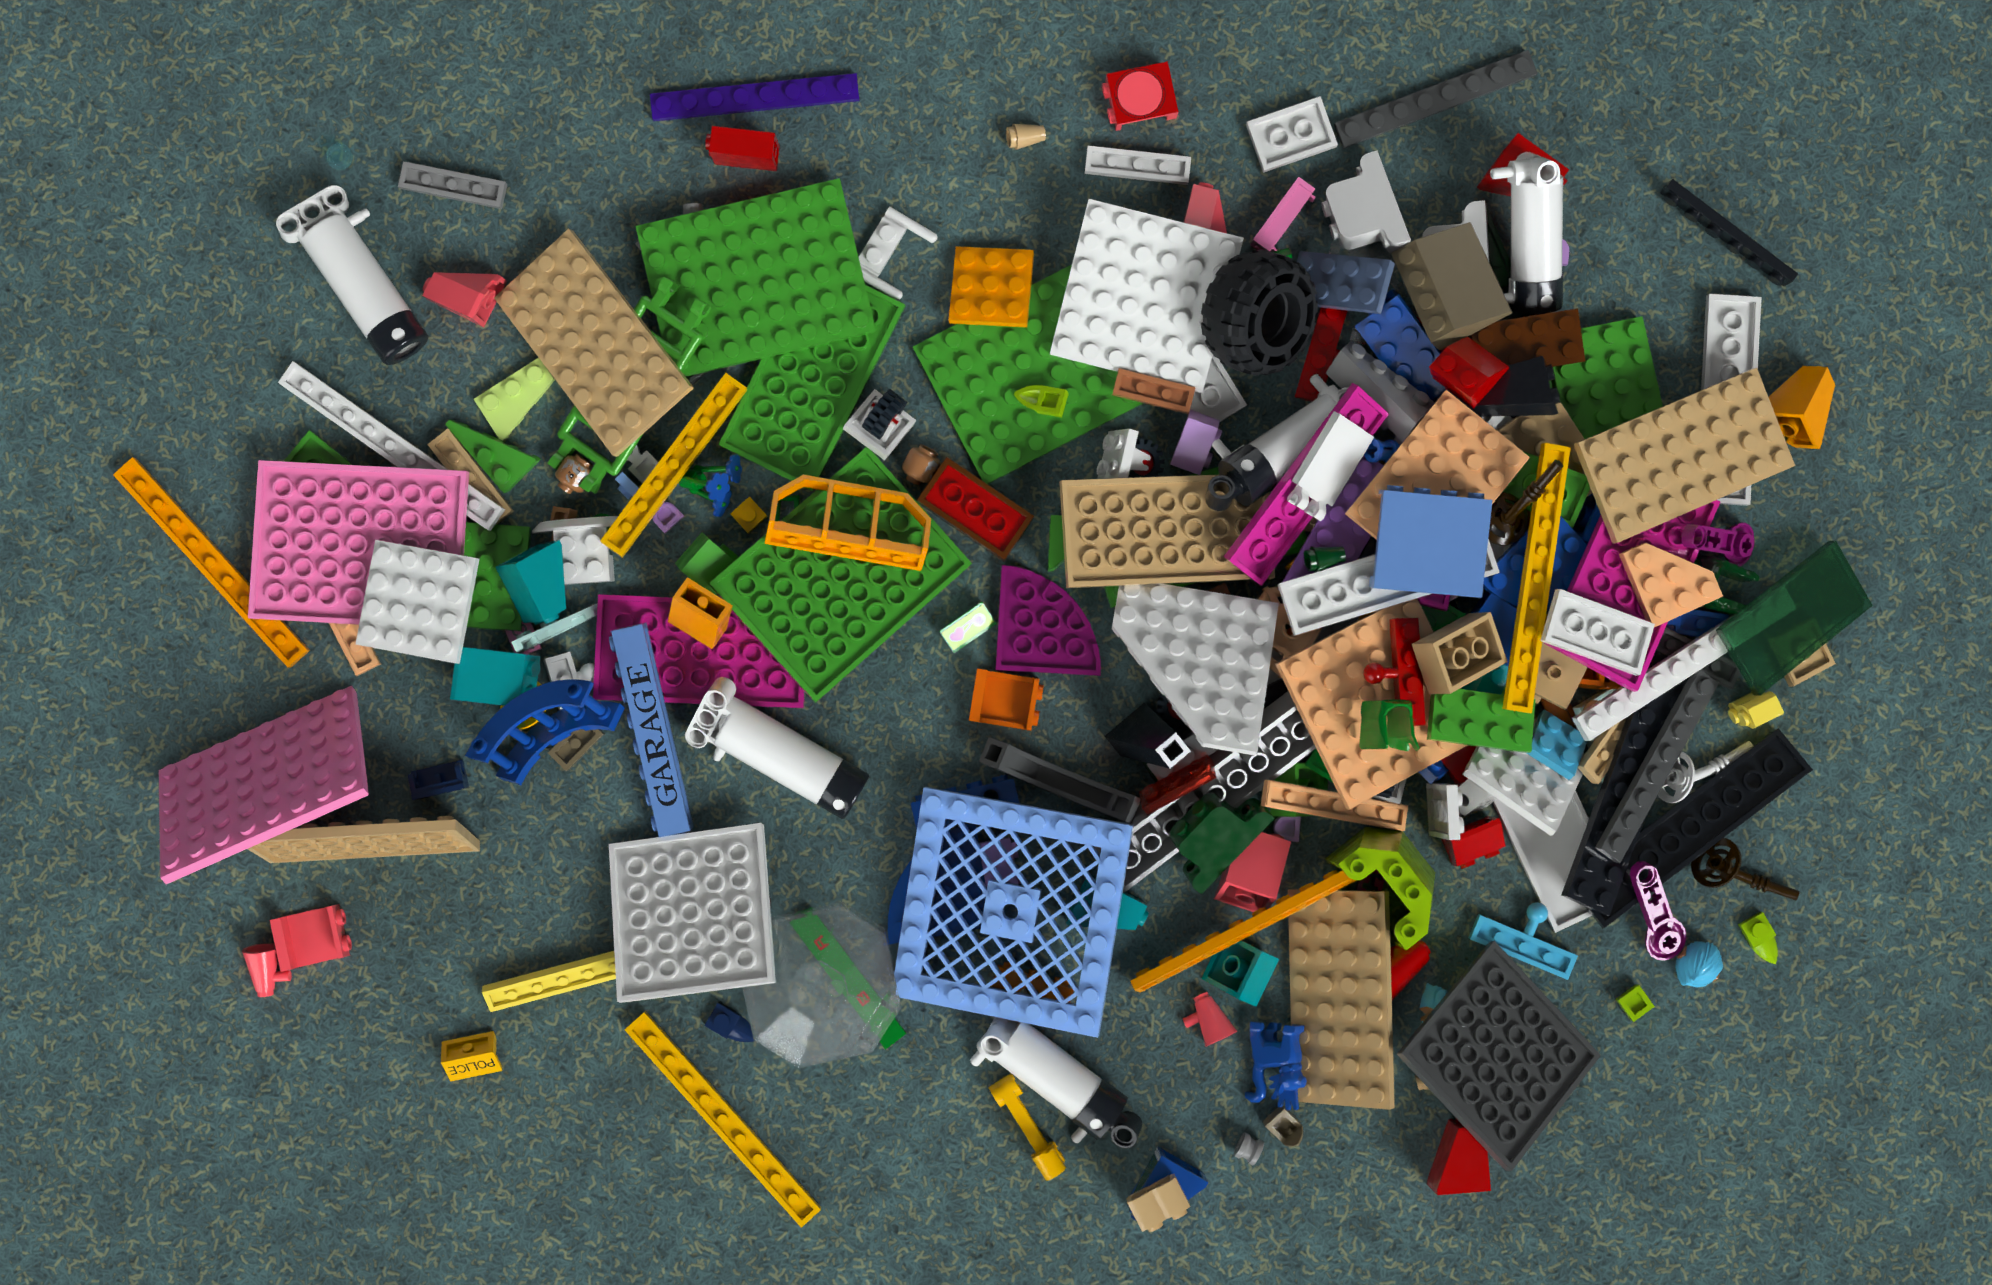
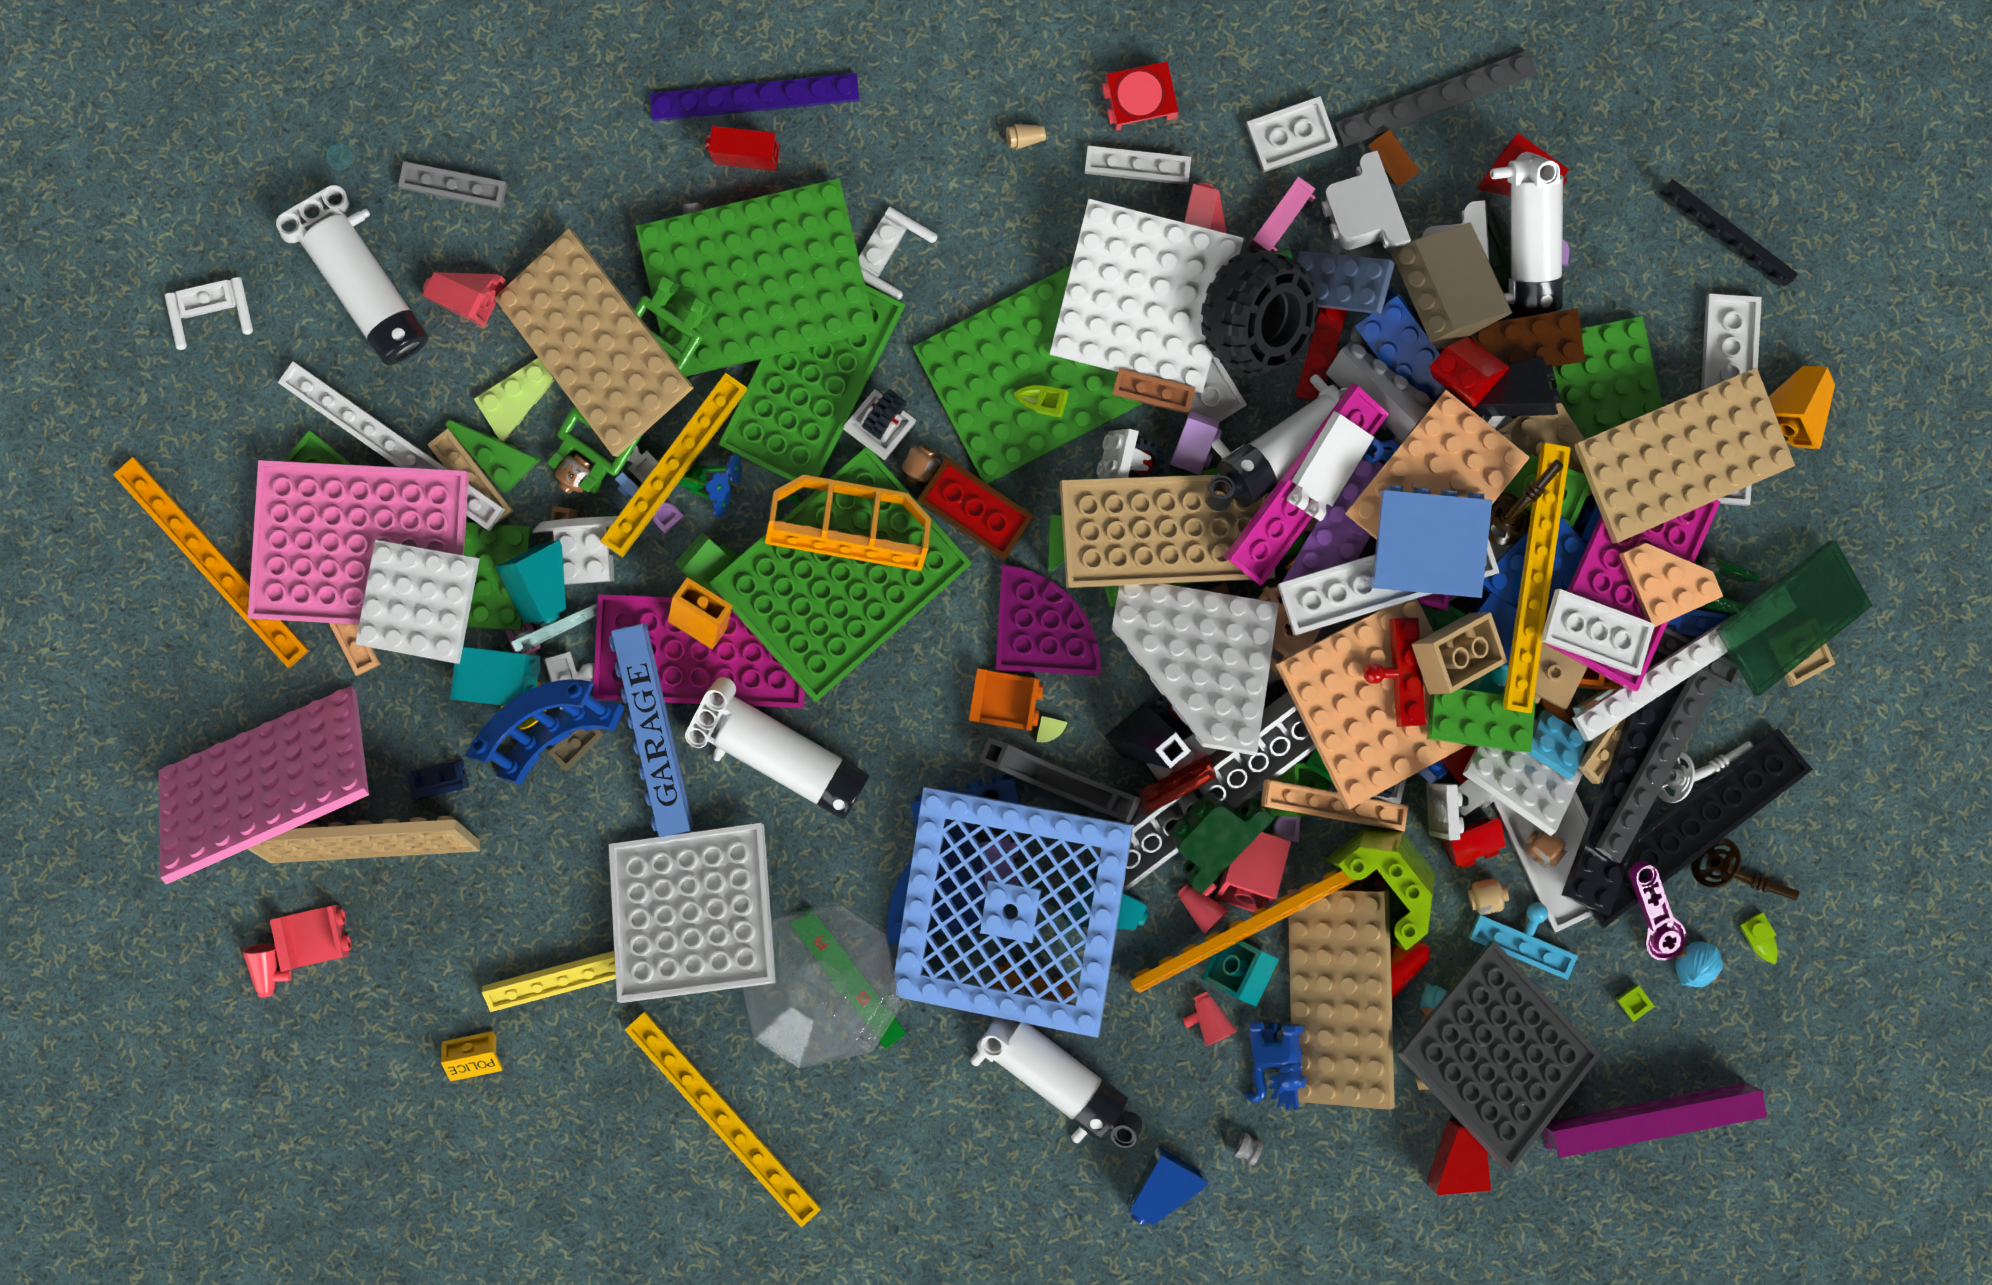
(205, 300): none -> white plate
(729, 1024): dark blue plate -> none
(748, 515): yellow plate -> none
(967, 627): slope -> none
(991, 286): light orange plate -> none
(1046, 1155): yellow piece -> none
(1050, 729): none -> yellowish green tile
(1158, 1203): tan brick -> none
(1202, 908): none -> coral piece
(1285, 1127): dark tan plate -> none
(1320, 558): dark green cone -> none
(1394, 158): none -> dark orange tile
(1398, 730): green piece -> none
(1487, 896): none -> tan head
(1545, 849): none -> medium nougat head
(1655, 1119): none -> magenta tile
(1734, 543): magenta beam -> none
(1754, 709): light yellow brick -> none

